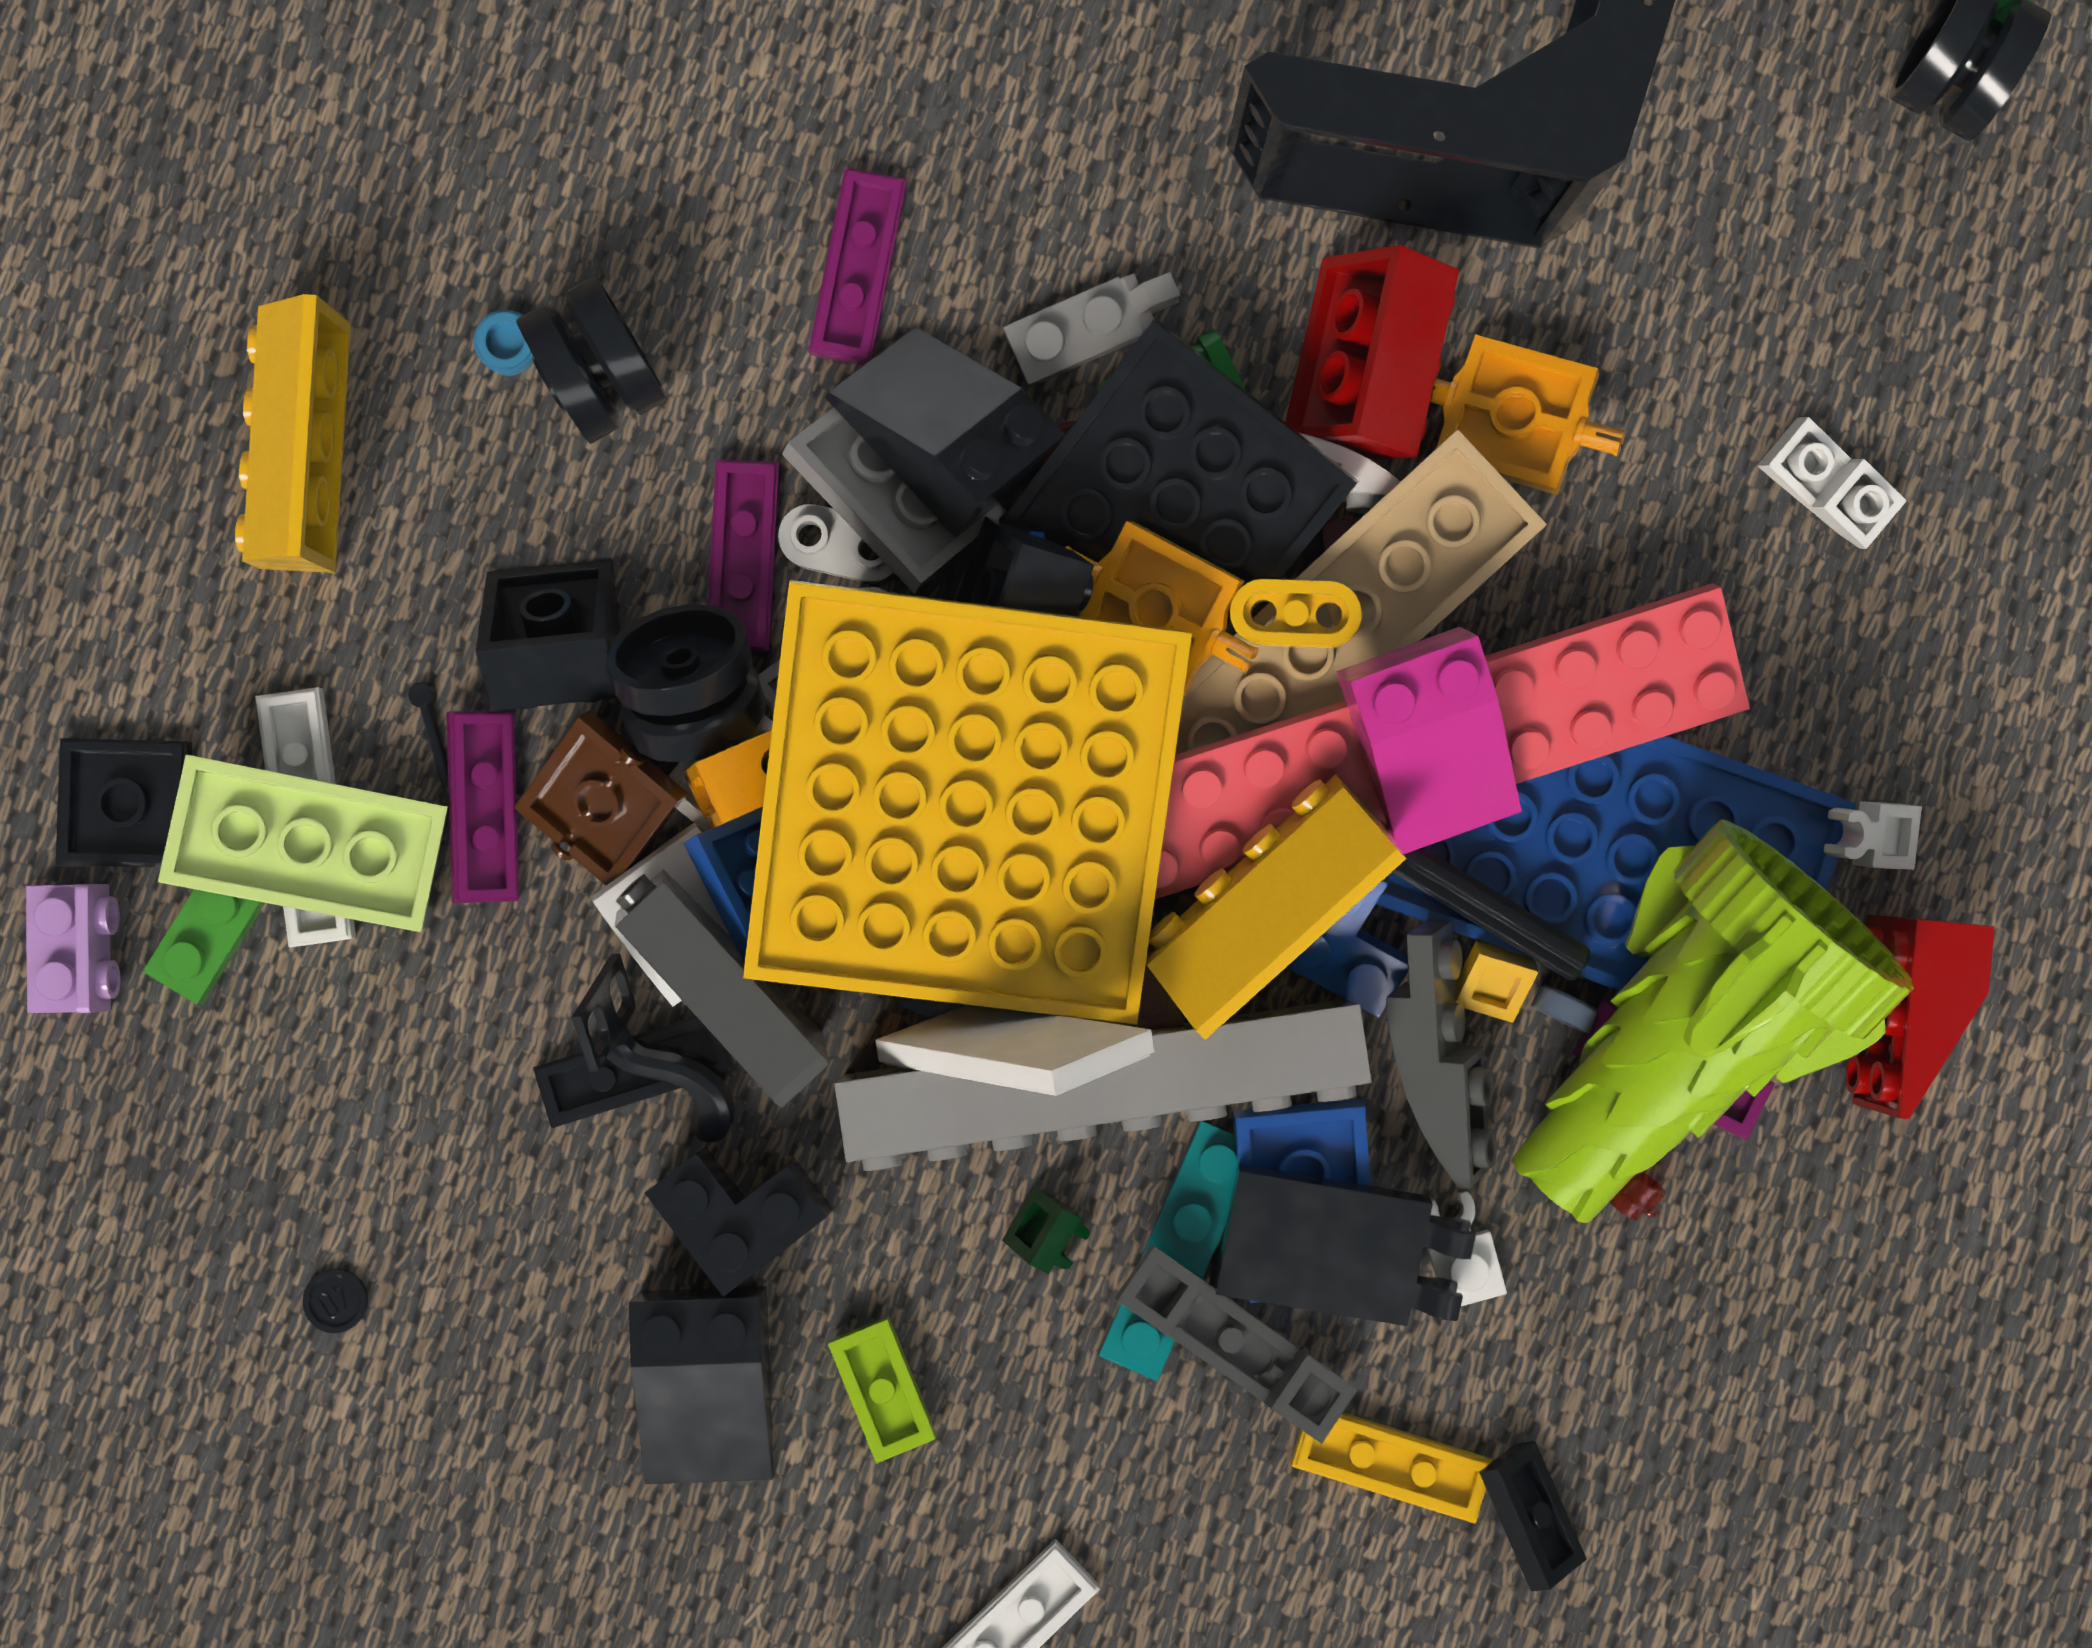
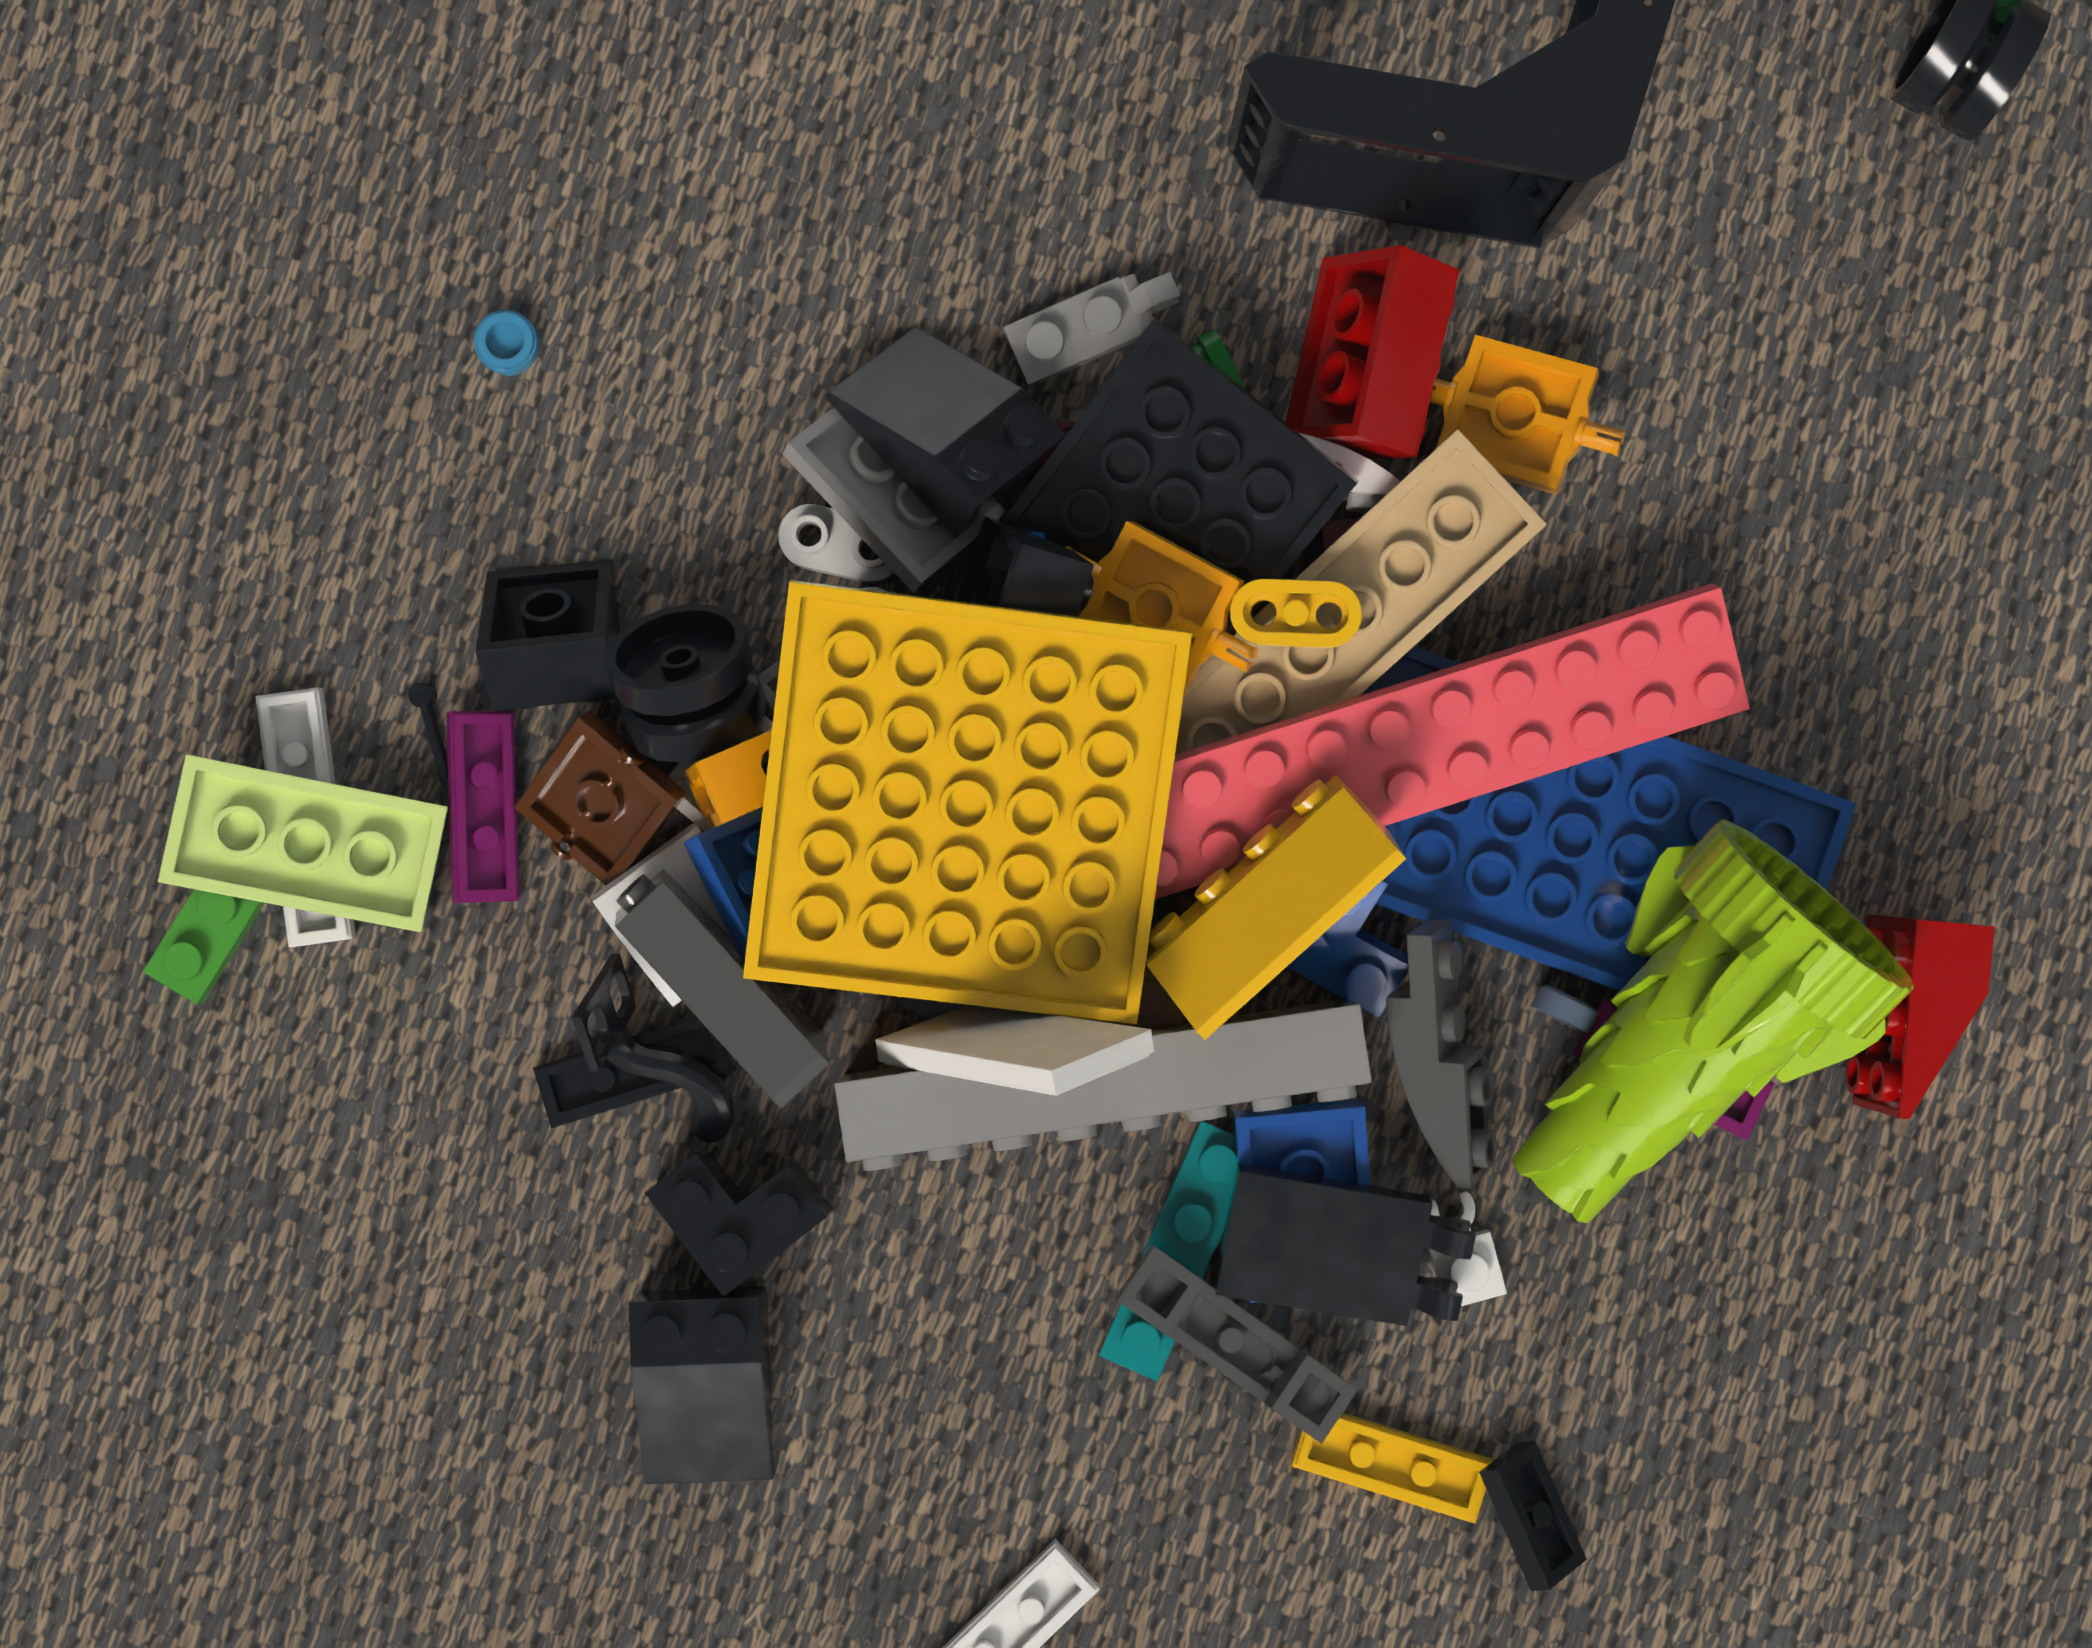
(70, 948): lavender bracket -> none
(116, 800): black tile -> none
(294, 436): yellow slope -> none
(335, 1300): black piece -> none
(586, 363): black wheel -> none
(745, 544): magenta tile -> none
(858, 266): magenta tile -> none
(882, 1389): lime plate -> none
(1043, 1231): dark green tile -> none
(1432, 738): dark pink slope -> none
(1494, 913): black axle -> none
(1495, 981): yellow plate -> none
(1639, 1196): clear red plate -> none
(1831, 484): white slope -> none
(1878, 835): white plate -> none

